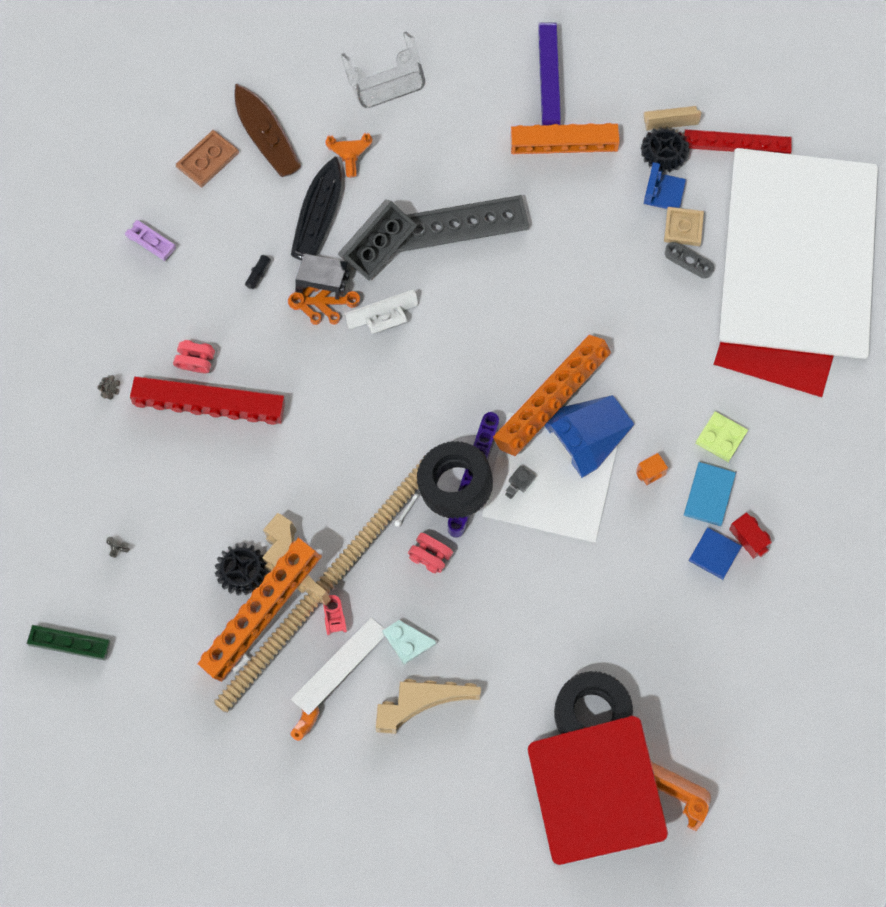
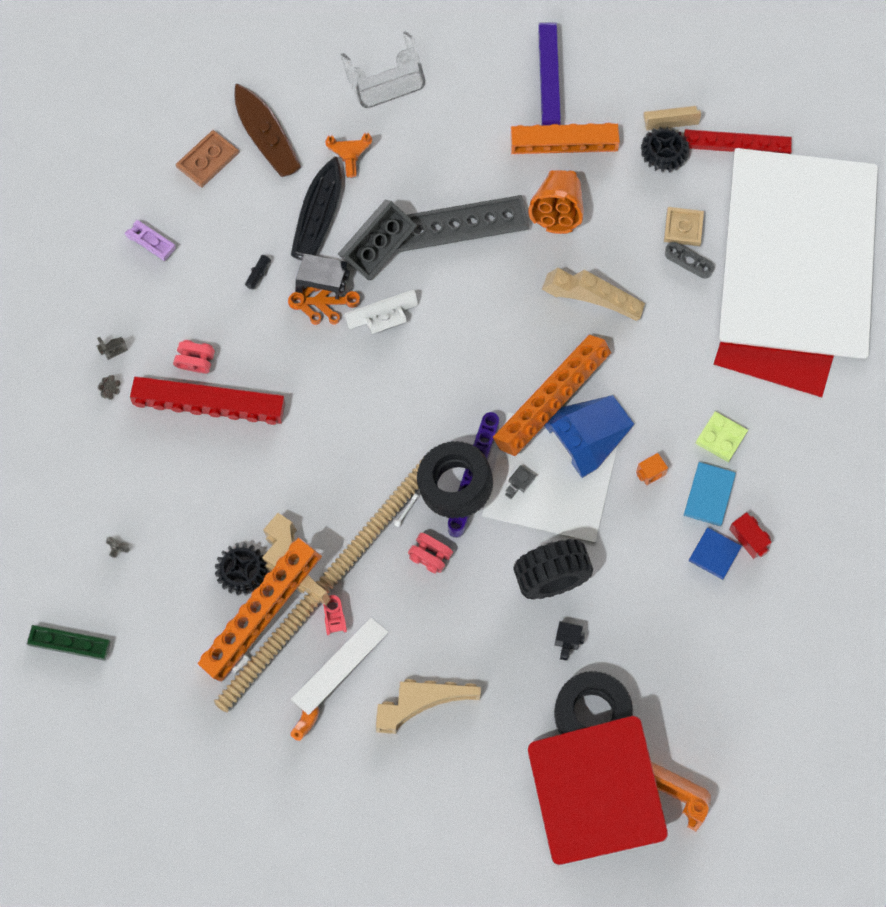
(112, 348): none -> clear smoke bracket
(407, 641): light aqua wing -> none
(553, 569): none -> black tyre
(558, 202): none -> orange cone
(568, 637): none -> black brick
(592, 289): none -> tan arch
(663, 190): blue bracket -> none

